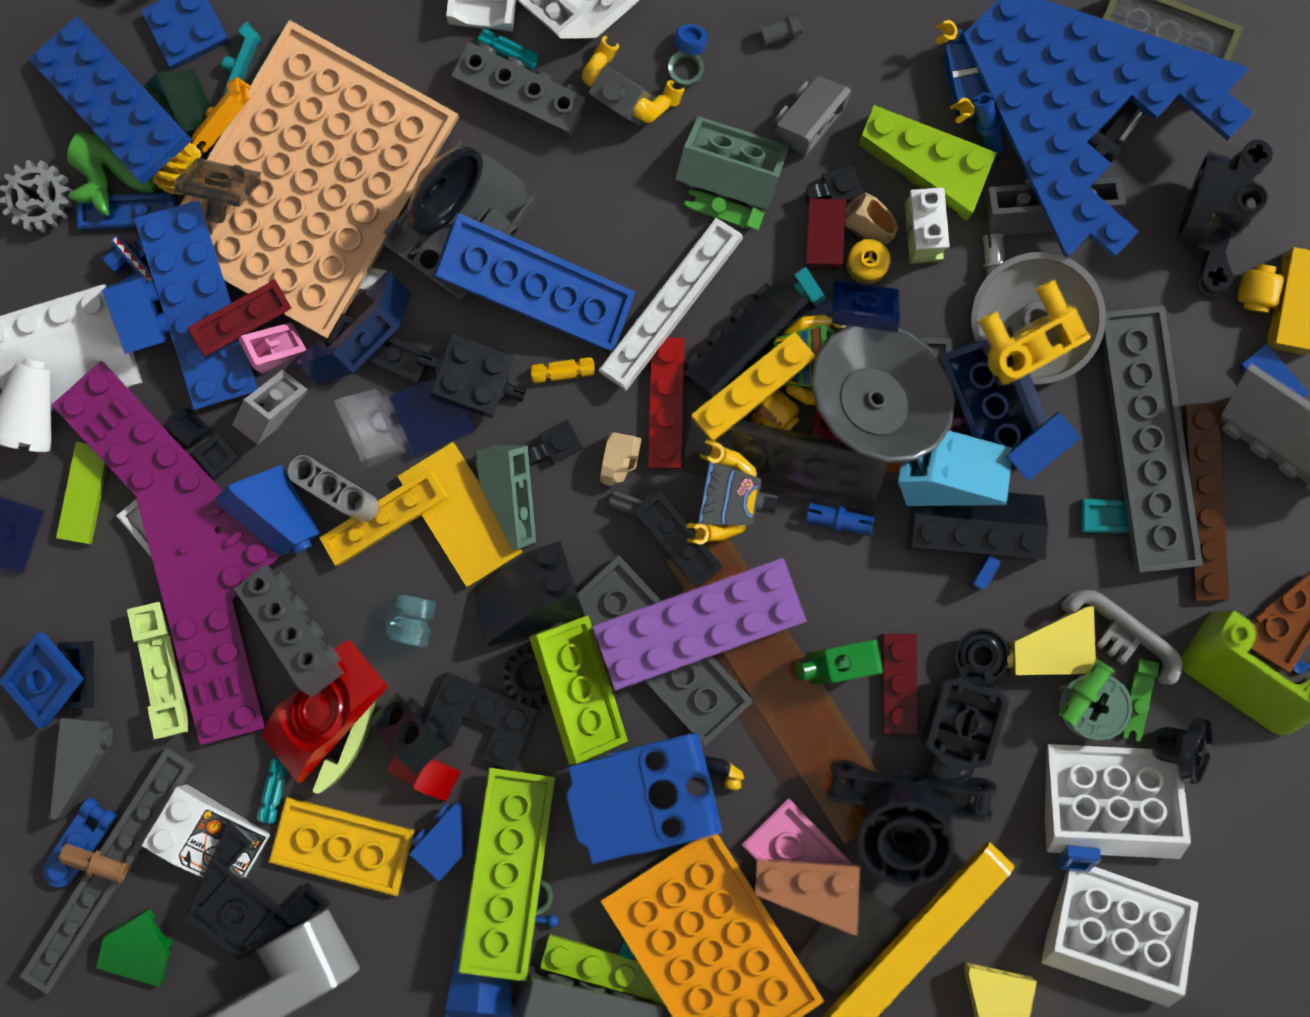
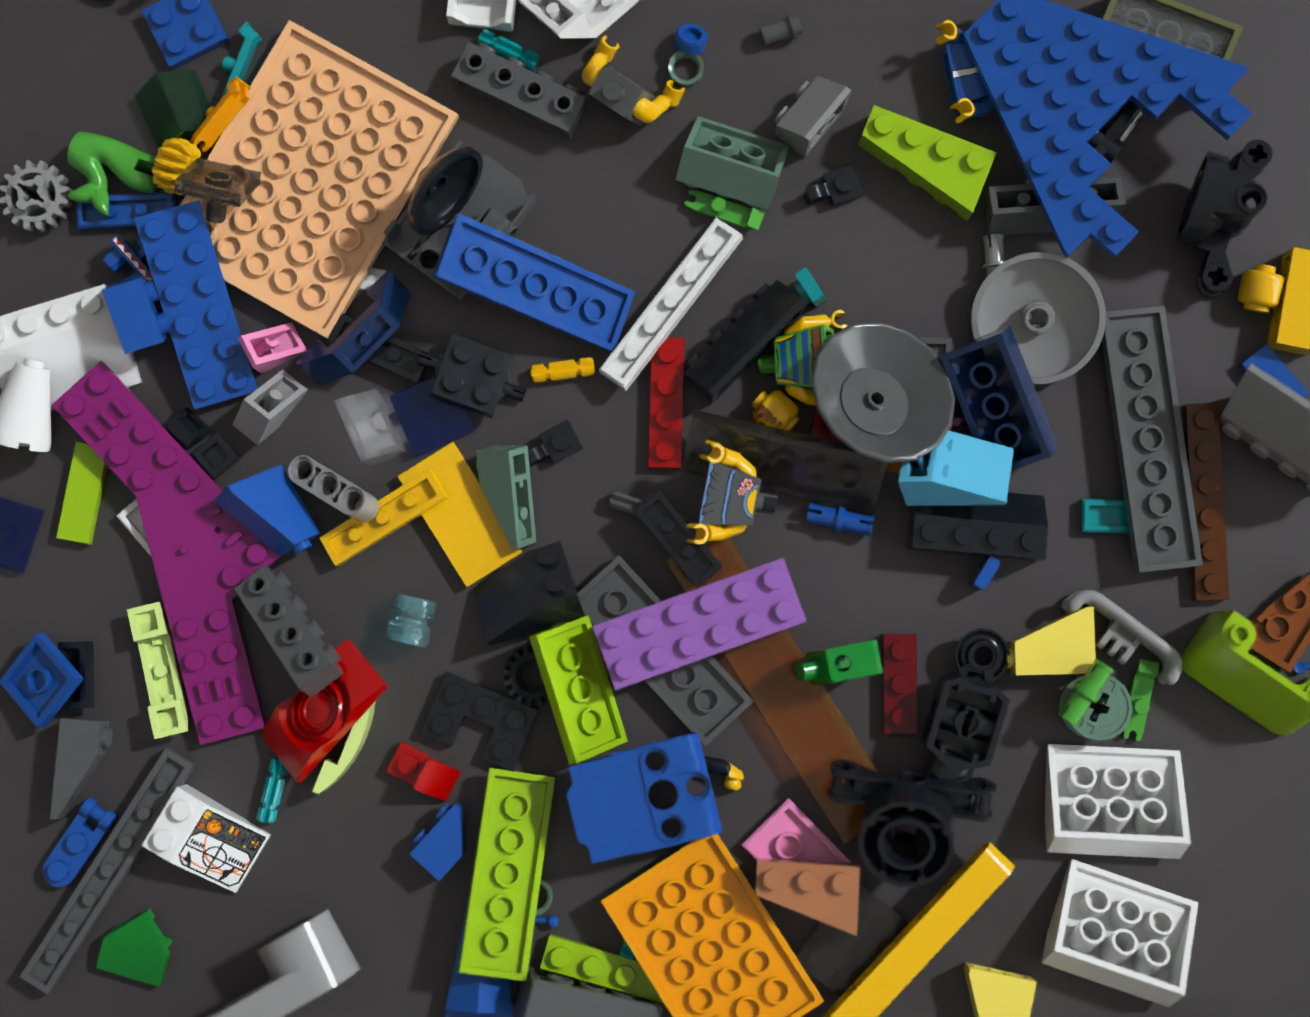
(93, 863): medium nougat axle -> none
(110, 100): blue plate -> none
(237, 911): black wing -> none
(239, 318): dark red plate -> none
(342, 846): yellow tile -> none
(407, 732): black brick -> none
(619, 457): tan rock -> none
(753, 387): yellow plate -> none
(826, 234): dark red hinge -> none
(861, 270): yellow head -> none
(866, 306): clear blue tile -> none
(870, 219): tan rock -> none
(926, 225): white hips -> none
(989, 123): blue pin -> none
(1035, 342): yellow piece -> none
(1043, 446): blue tile -> none
(1078, 858): blue tile -> none
(1189, 749): black tile -> none

